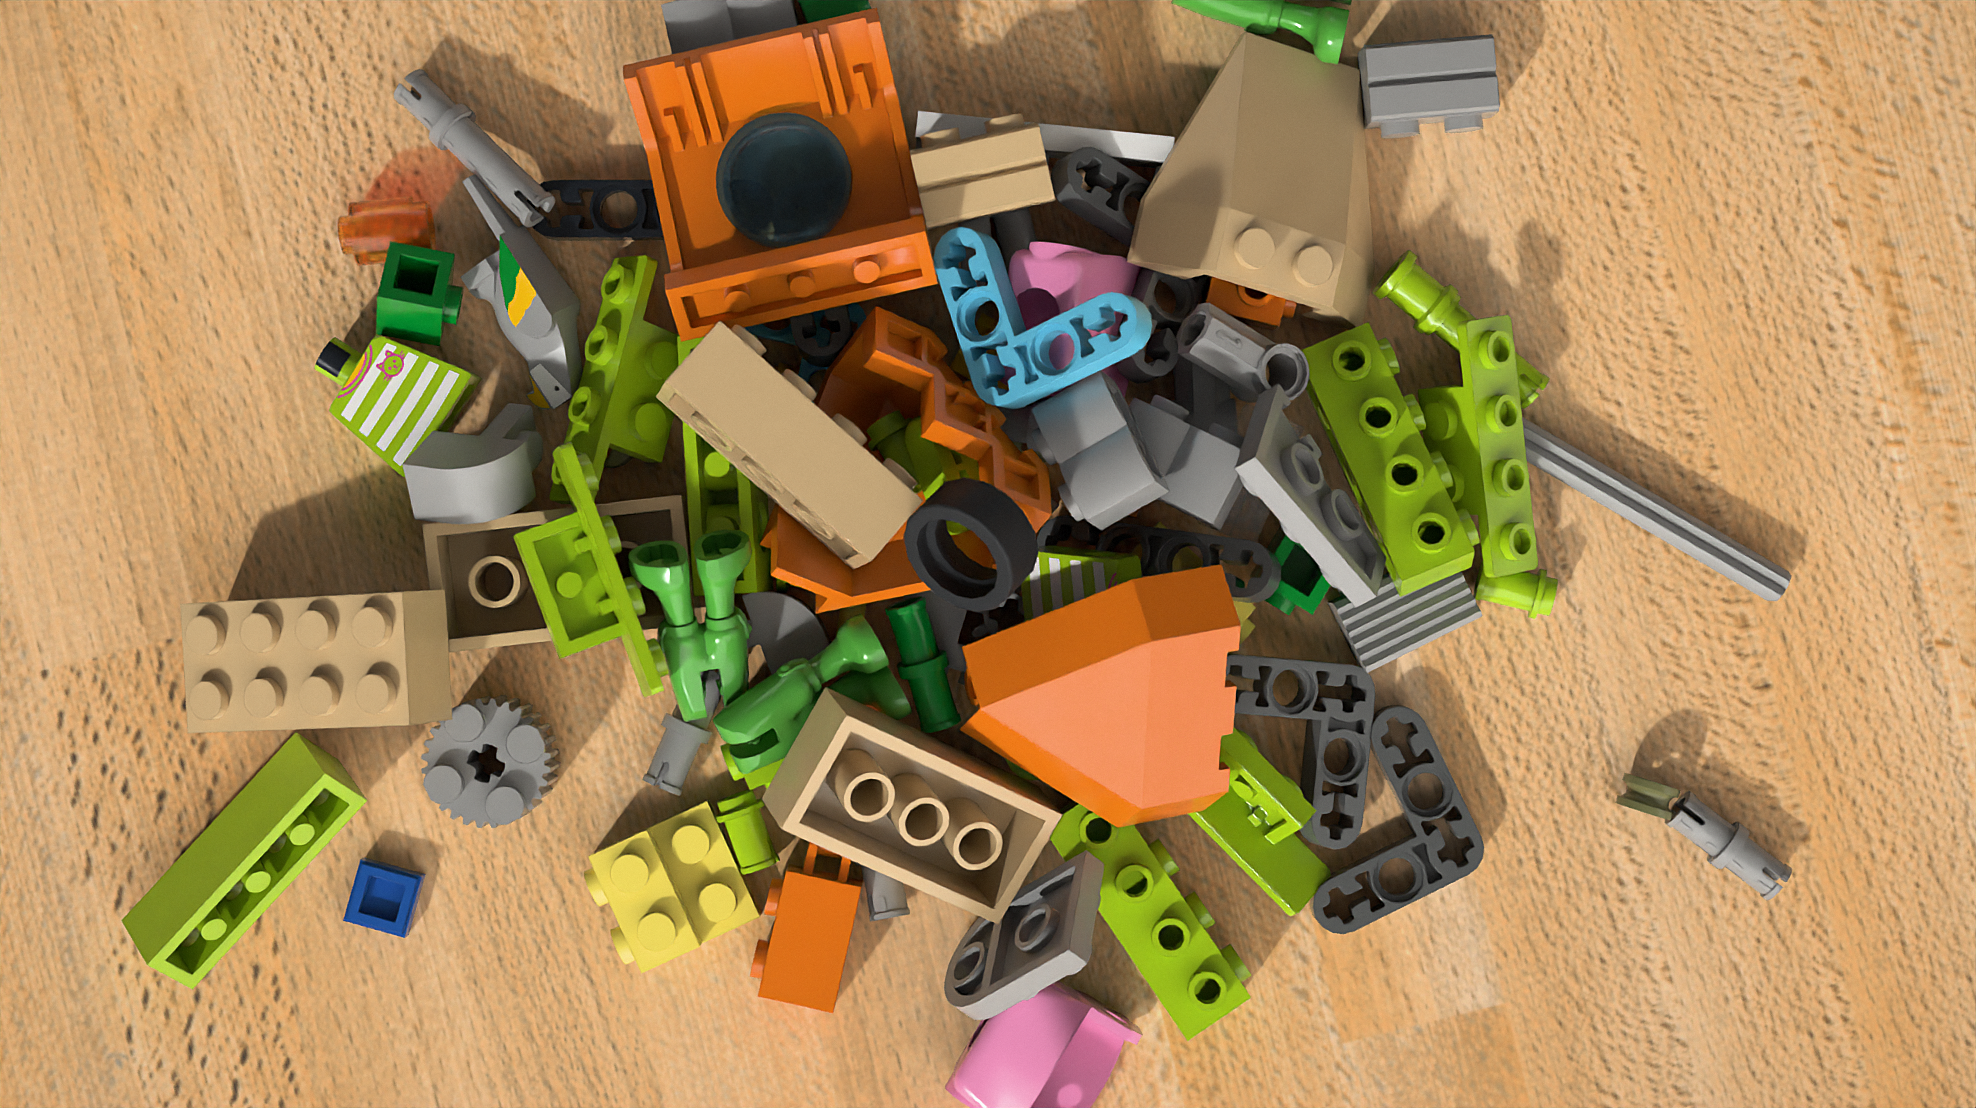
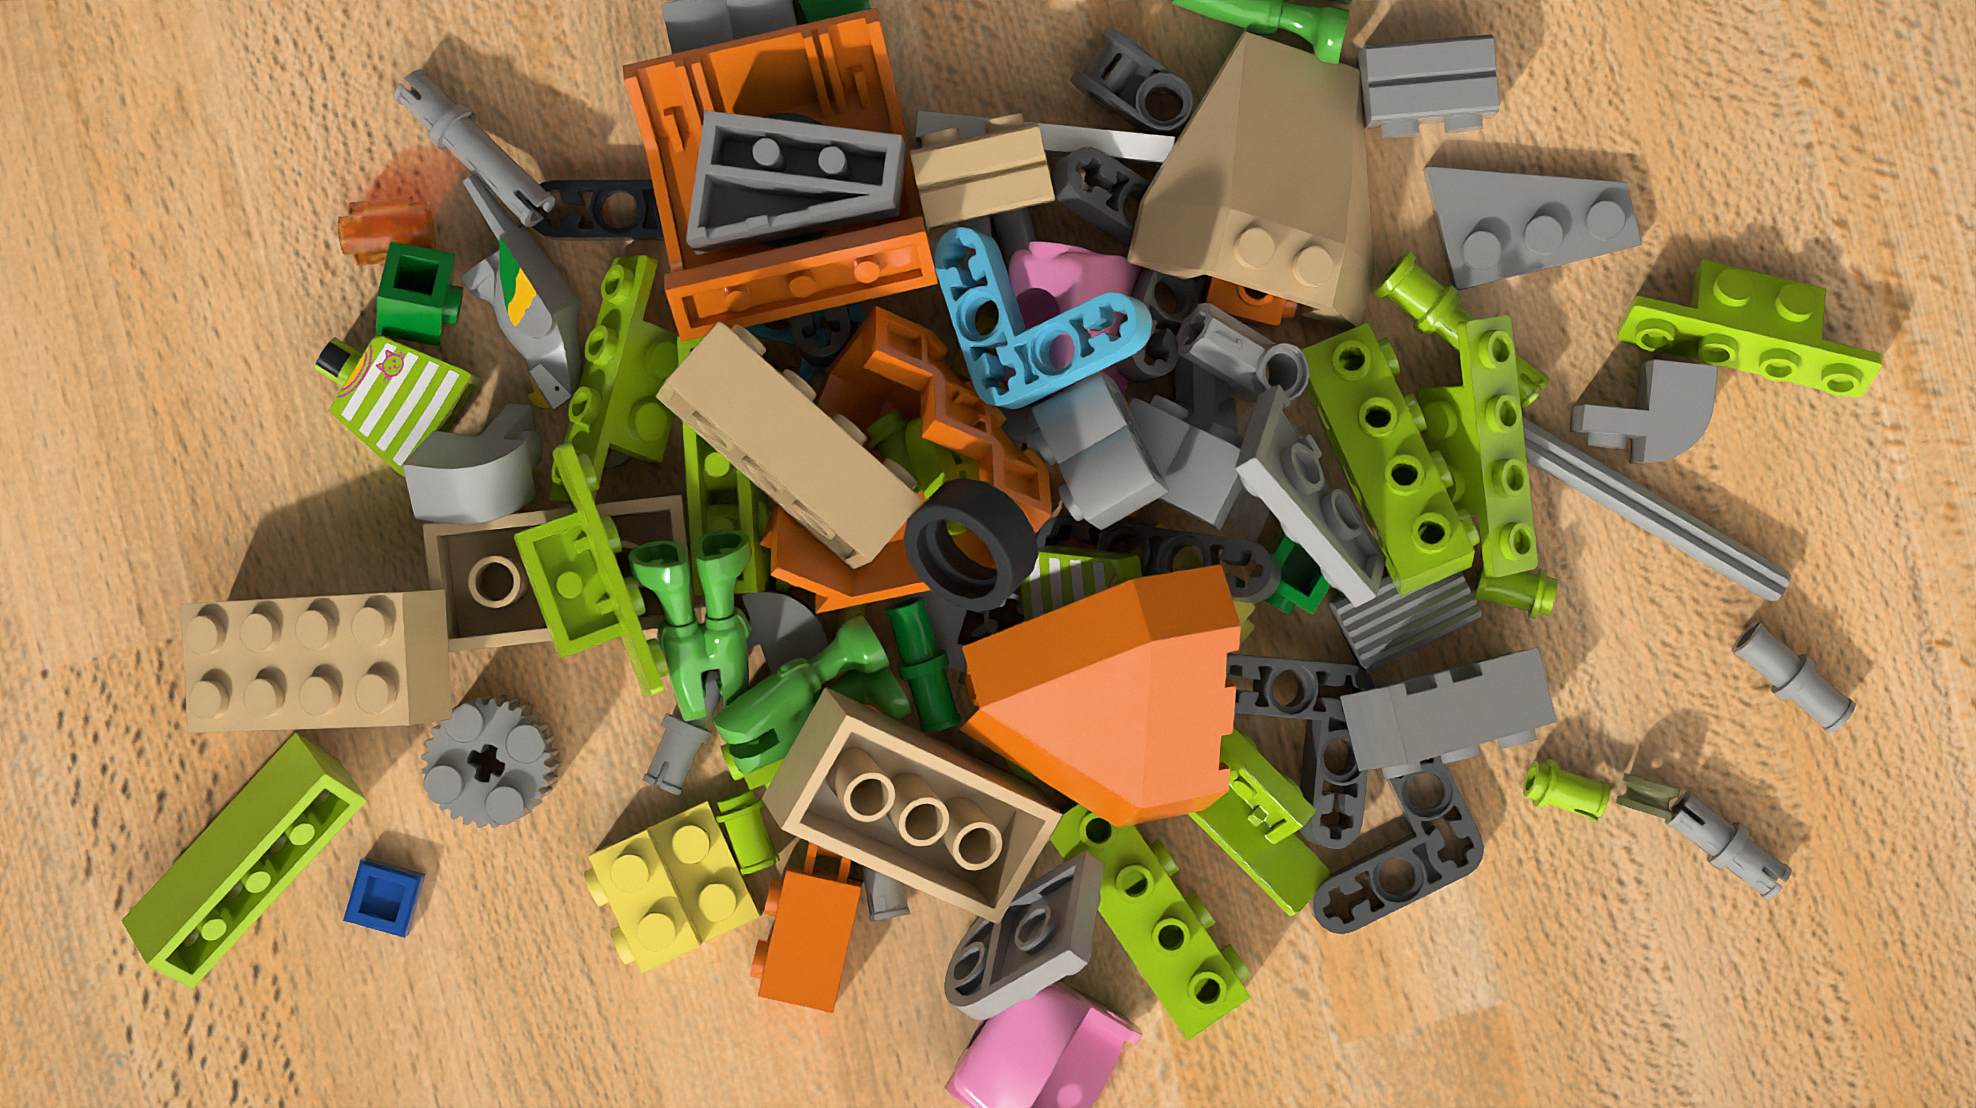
(789, 180): none -> light grey wedge
(1132, 84): none -> dark grey piece
(1449, 713): none -> light grey wedge
(1525, 223): none -> light grey wing
(1566, 790): none -> lime pin
(1669, 413): none -> light grey brick
(1754, 327): none -> lime bracket
(1794, 677): none -> light grey pin

